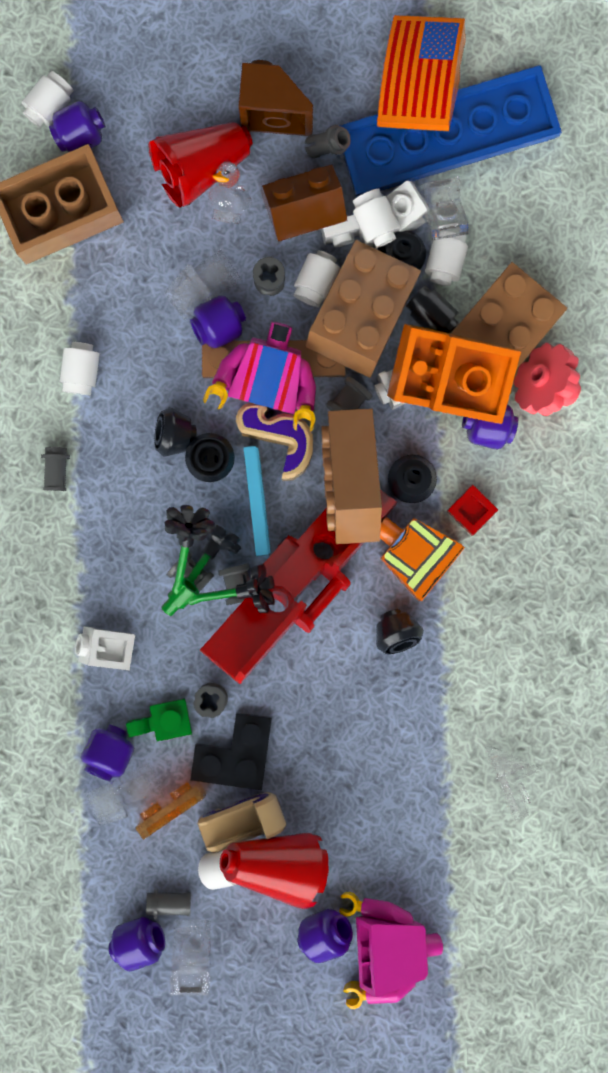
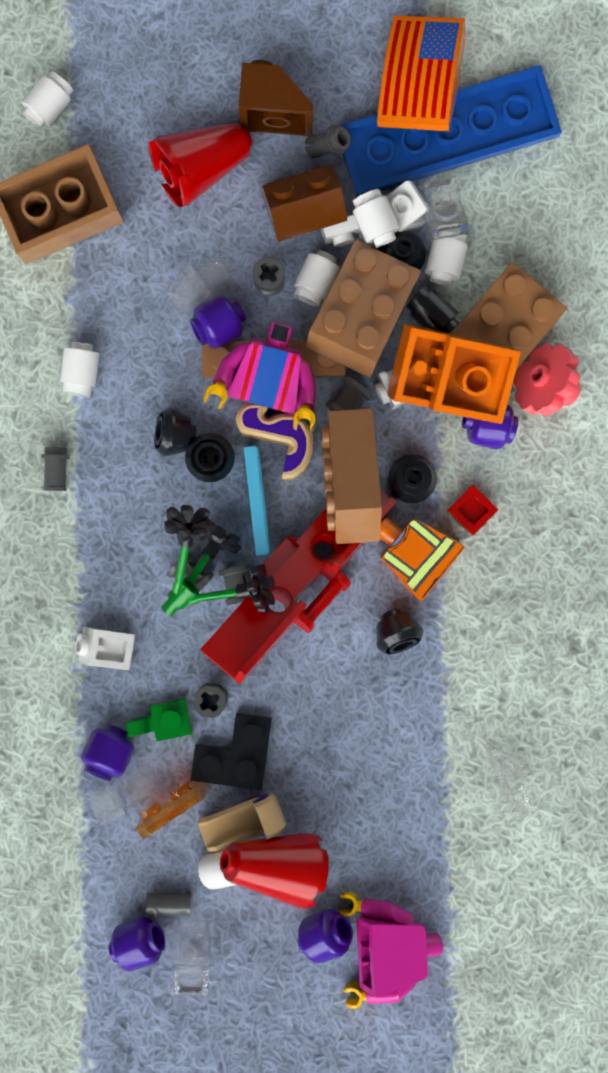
(77, 127): dark purple head -> none
(226, 201): clear animal -> none

